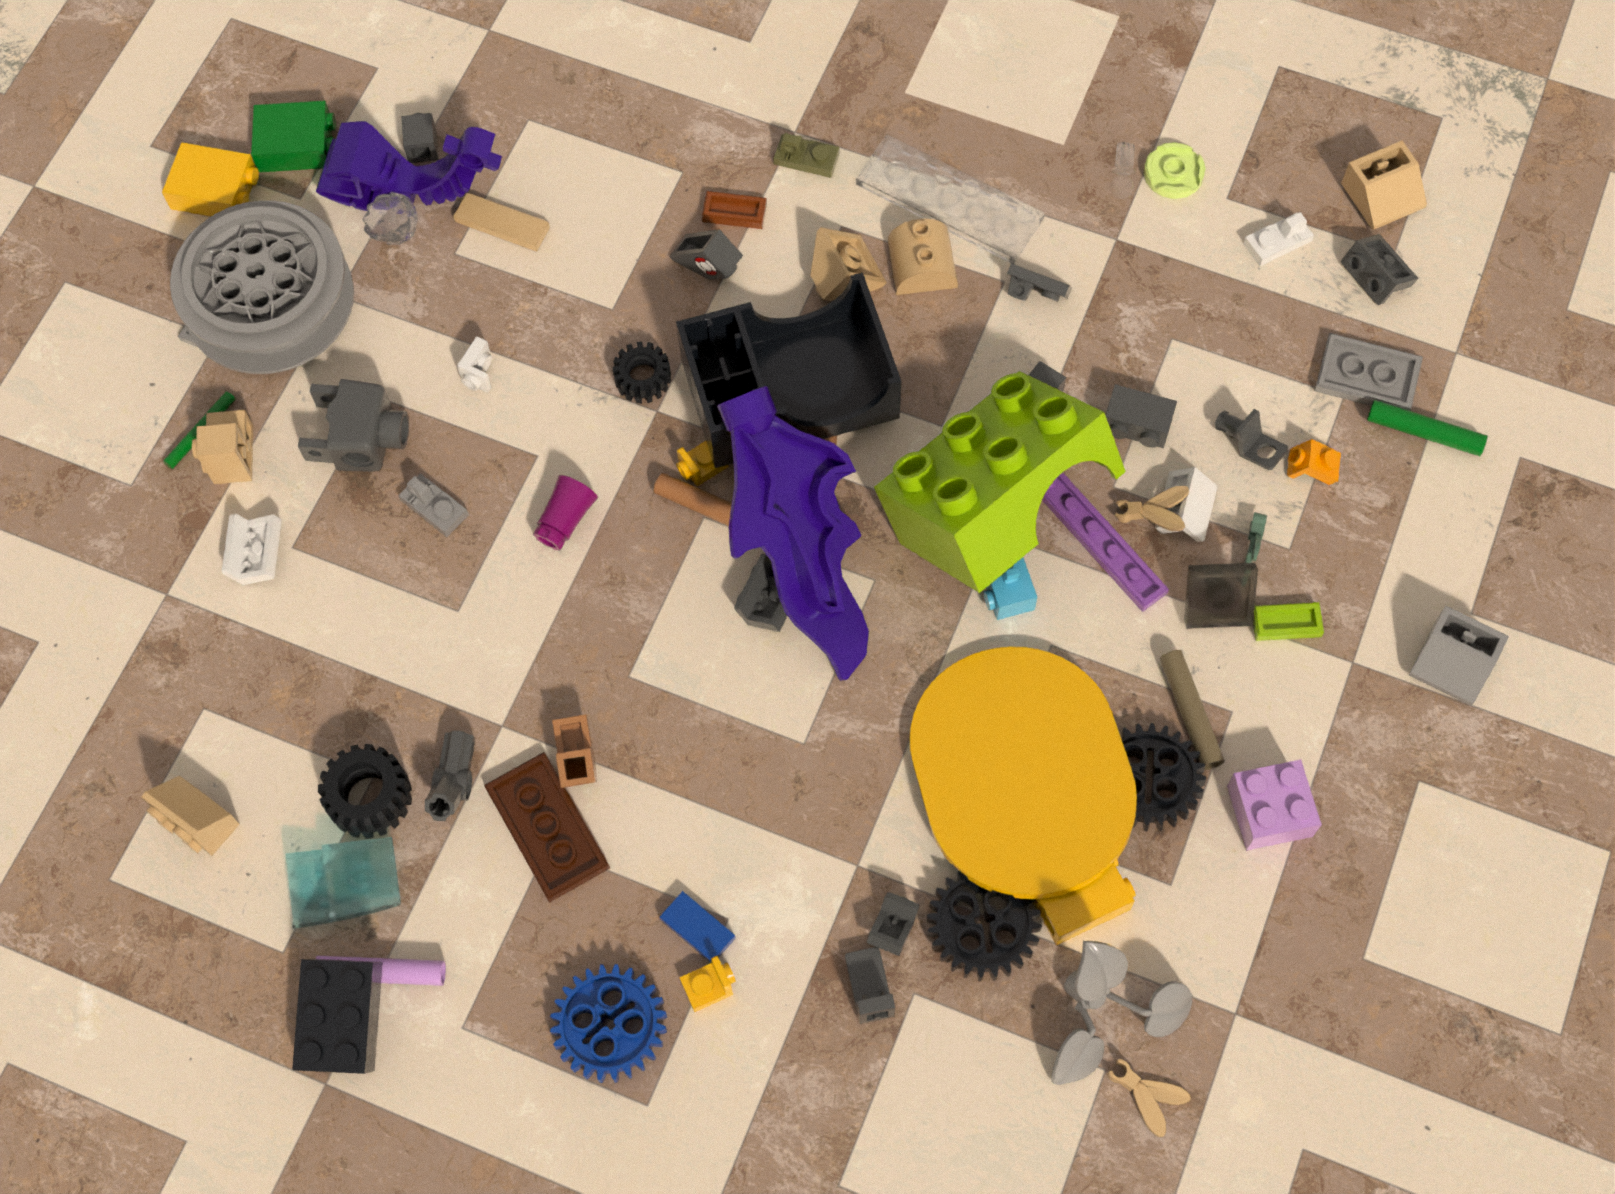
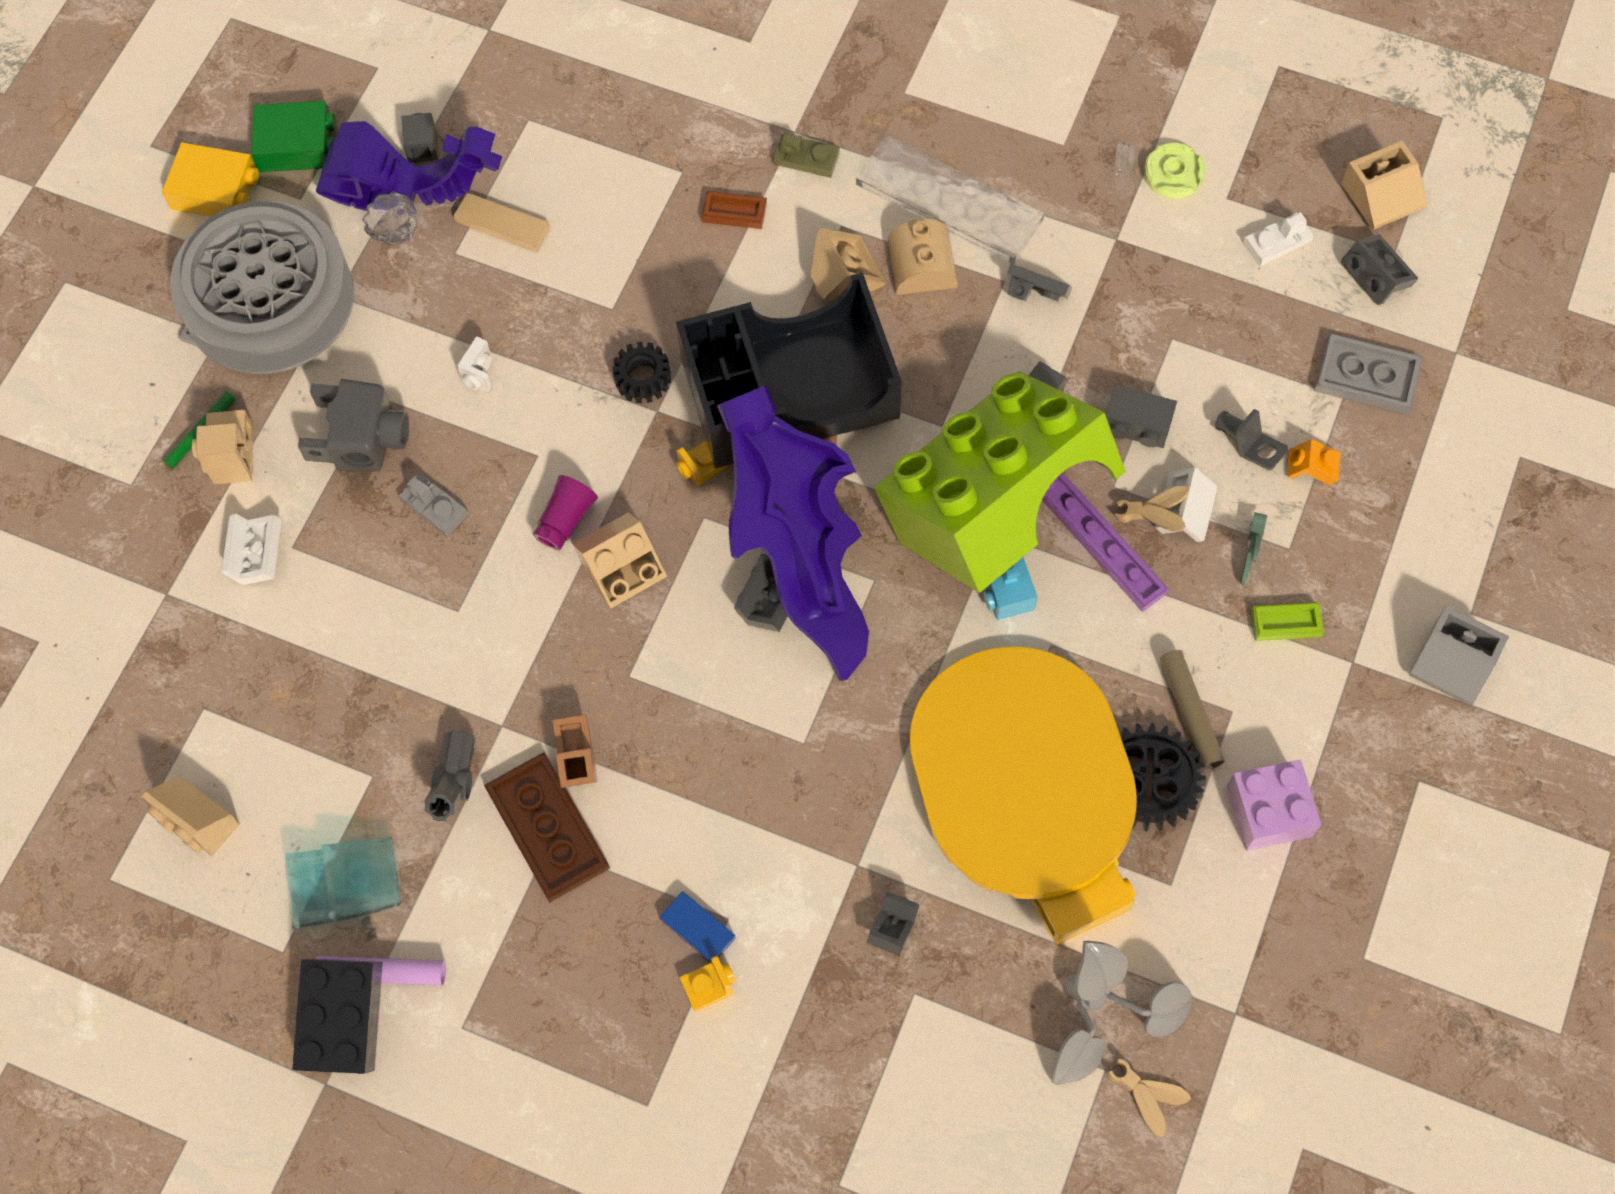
(351, 769): black tyre -> none
(589, 998): blue gear -> none
(620, 559): none -> tan slope
(693, 498): medium nougat piece -> none
(707, 254): dark grey slope -> none
(869, 985): dark grey bracket -> none
(952, 927): black gear -> none
(1220, 595): clear smoke tile -> none
(1427, 428): green piece -> none

